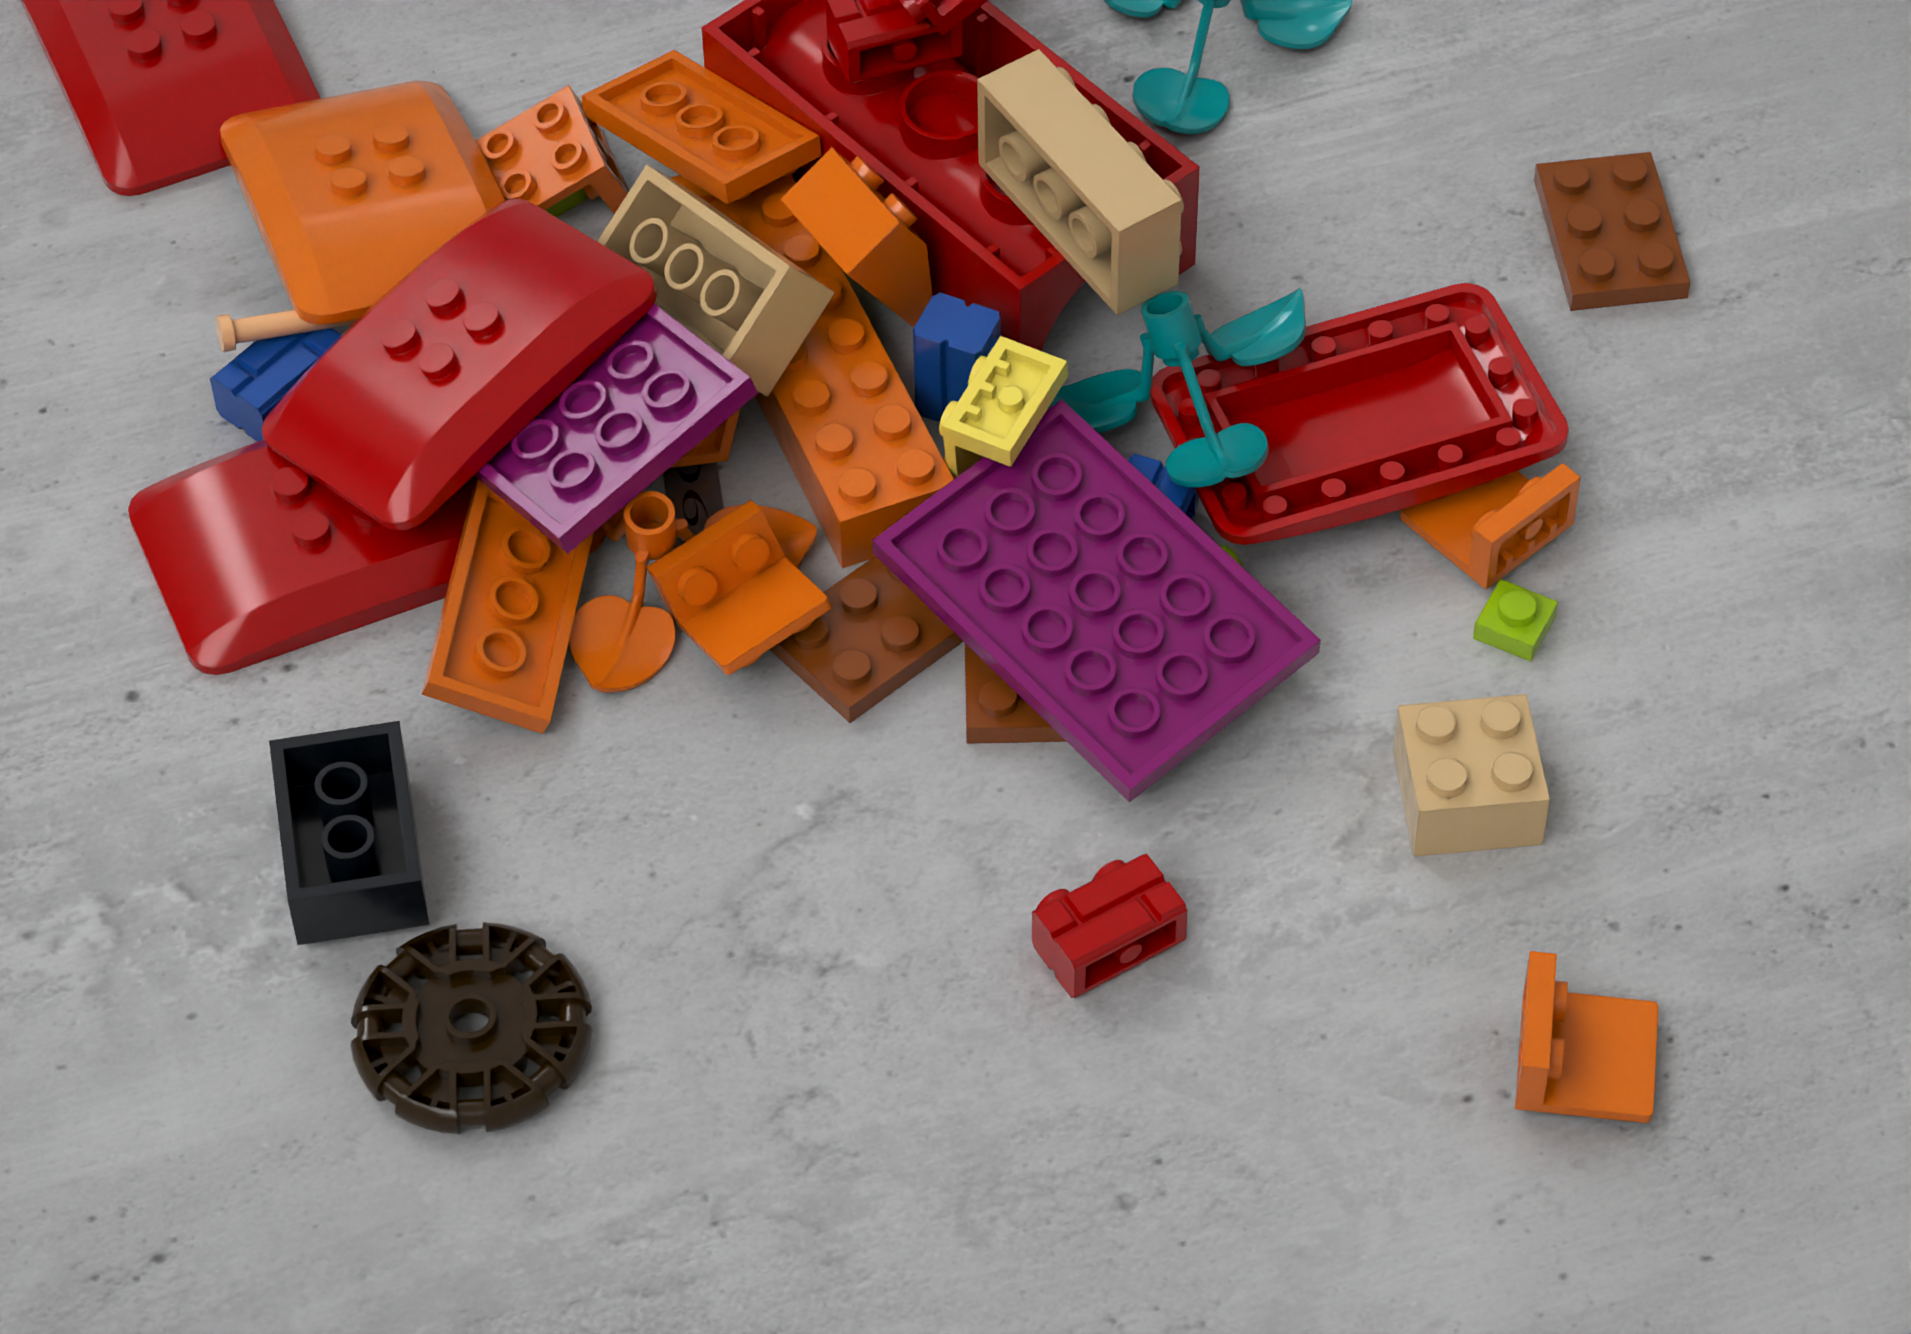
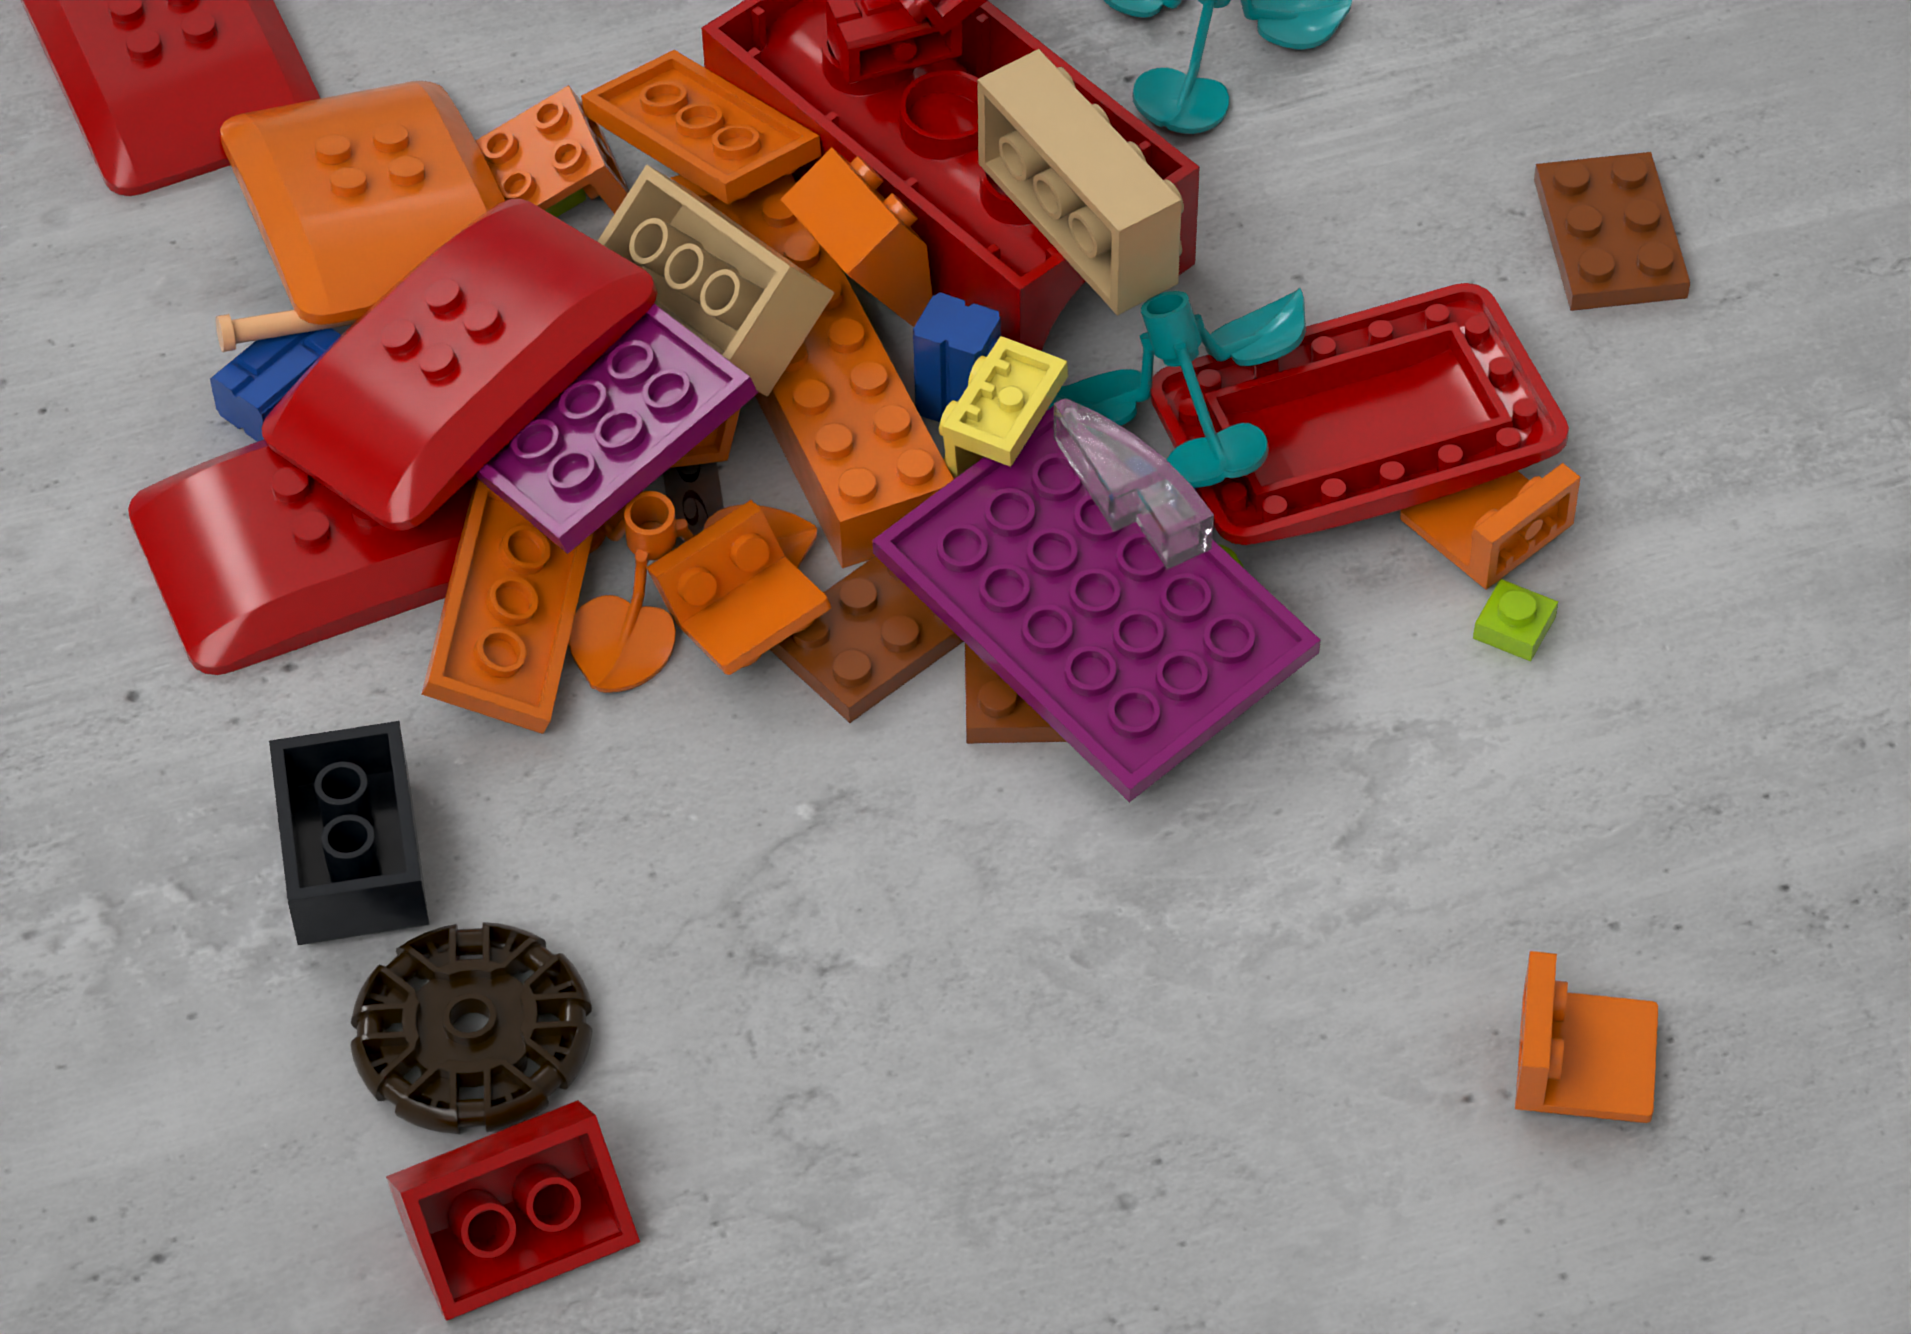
(513, 1209): none -> red slope
(1108, 924): red brick -> none
(1133, 483): none -> clear slope
(1470, 775): tan brick -> none

